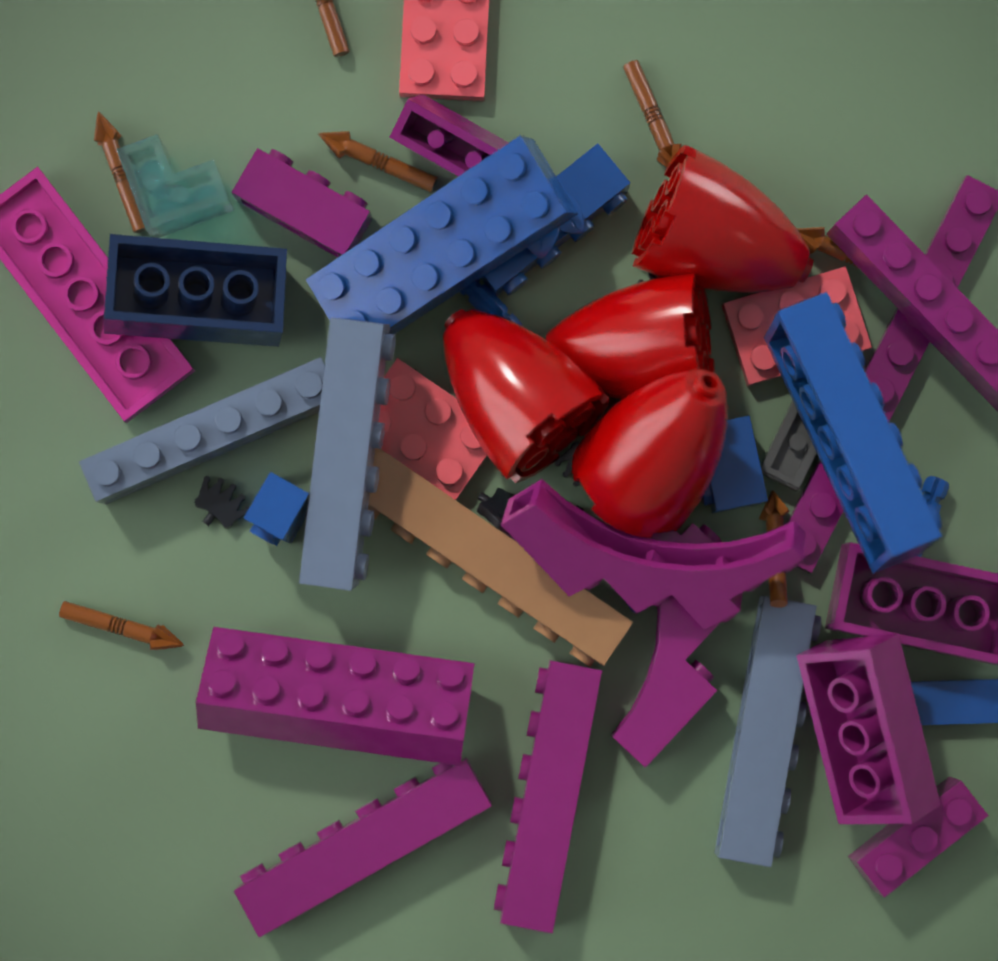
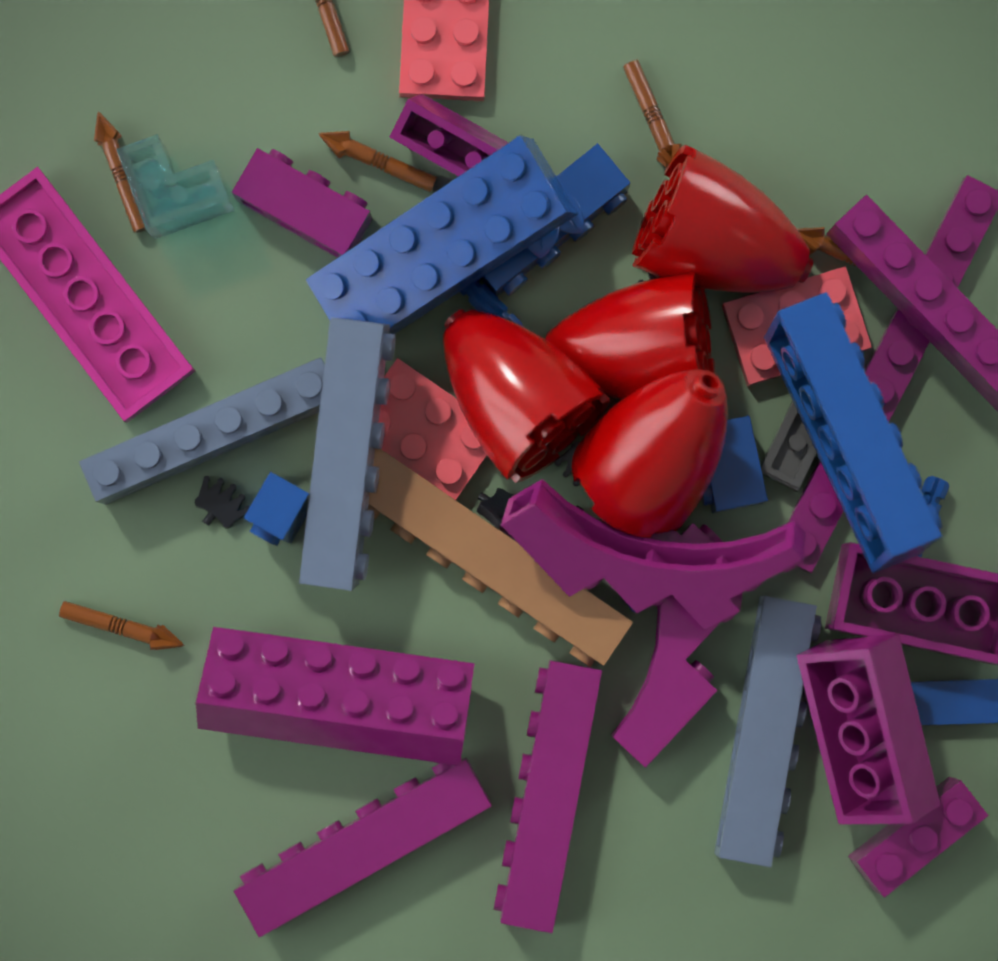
(195, 290): dark blue brick -> none
(773, 515): dark orange piece -> none

